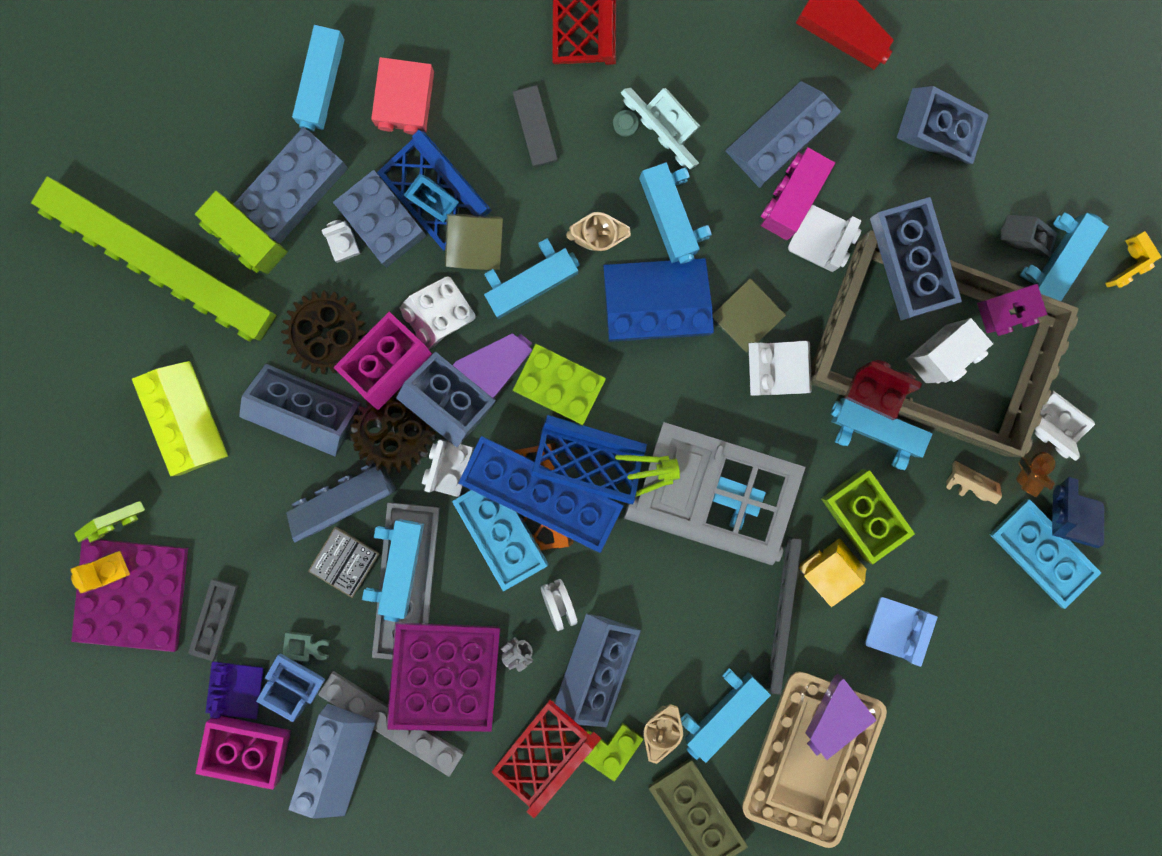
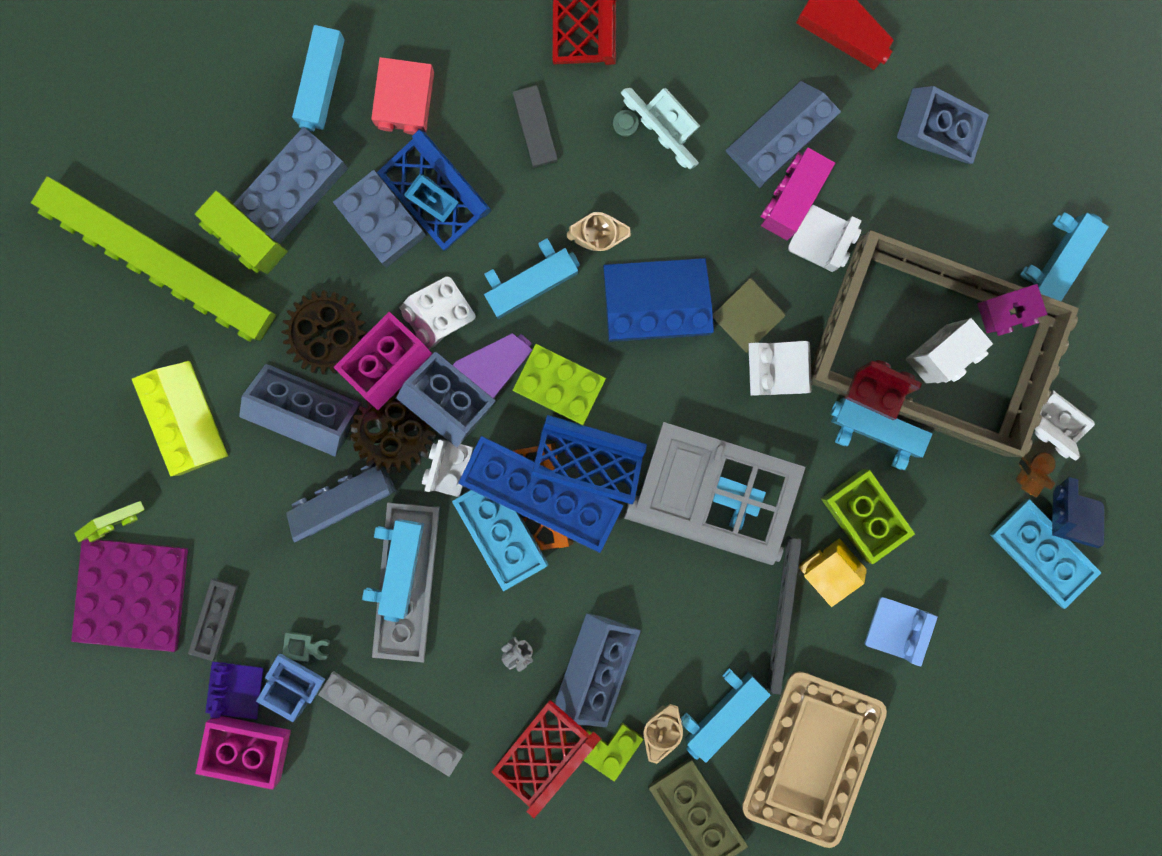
(99, 573): yellow bracket -> none
(332, 763): sand blue slope -> none
(341, 240): white bracket -> none
(344, 562): light grey tile -> none
(443, 677): magenta plate -> none
(473, 241): olive slope -> none
(558, 603): white head -> none
(666, 470): lime plant -> none
(670, 213): medium azure brick -> none
(837, 719): medium lavender slope -> none
(915, 258): sand blue brick -> none
(969, 479): tan plate -> none
(1028, 235): dark grey slope -> none
(1144, 251): yellow bracket -> none

